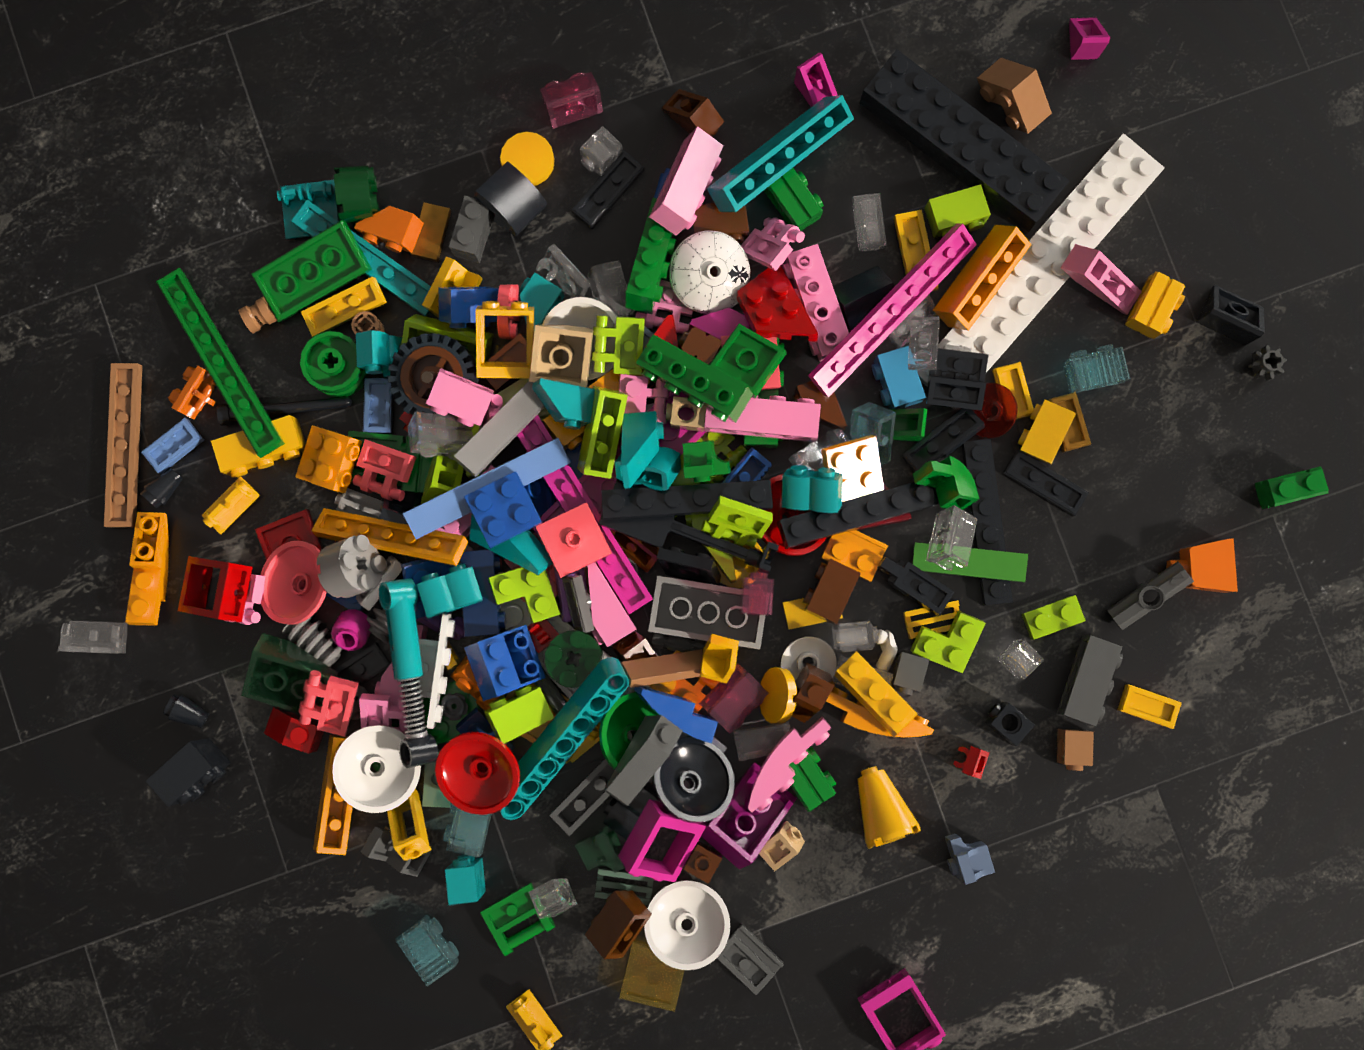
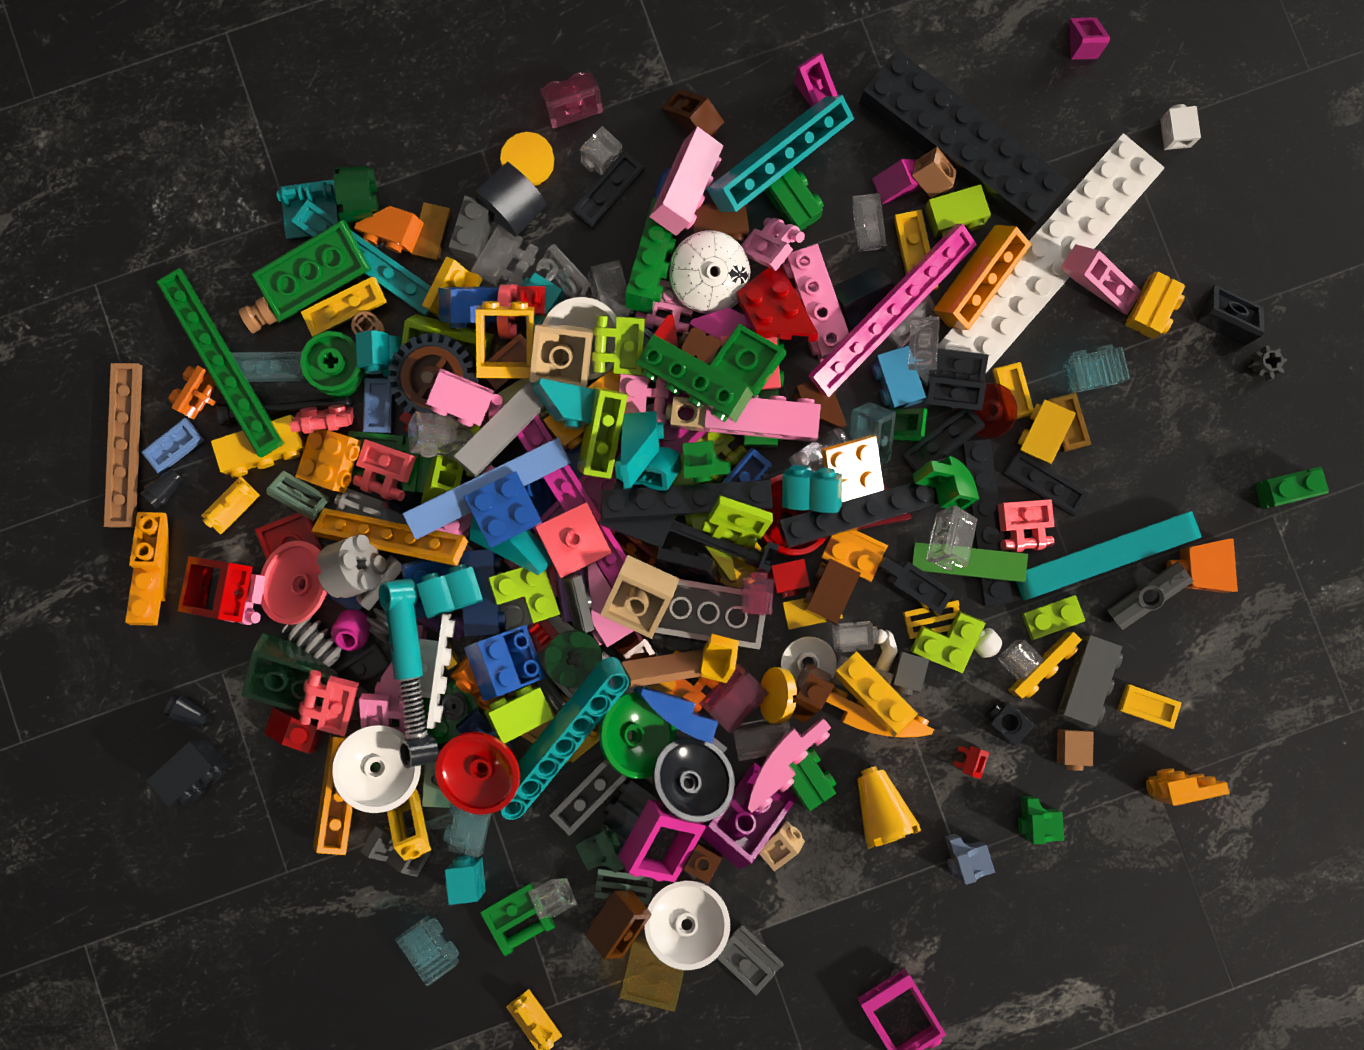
(93, 637): clear hinge -> none
(270, 366): none -> clear light blue plate
(296, 499): none -> sand green tile
(332, 418): none -> coral plate
(499, 253): none -> clear plate
(534, 296): none -> red tile
(640, 596): none -> tan slope
(643, 757): dark grey slope -> none
(789, 577): none -> red brick
(896, 181): none -> dark pink slope
(934, 172): none -> medium nougat brick
(988, 643): none -> white piece
(1017, 91): medium nougat brick -> none
(1023, 516): none -> coral plate
(1039, 824): none -> green brick
(1063, 648): none -> yellow plate
(1109, 555): none -> teal beam
(1179, 788): none -> light orange plate
(1180, 127): none -> white brick

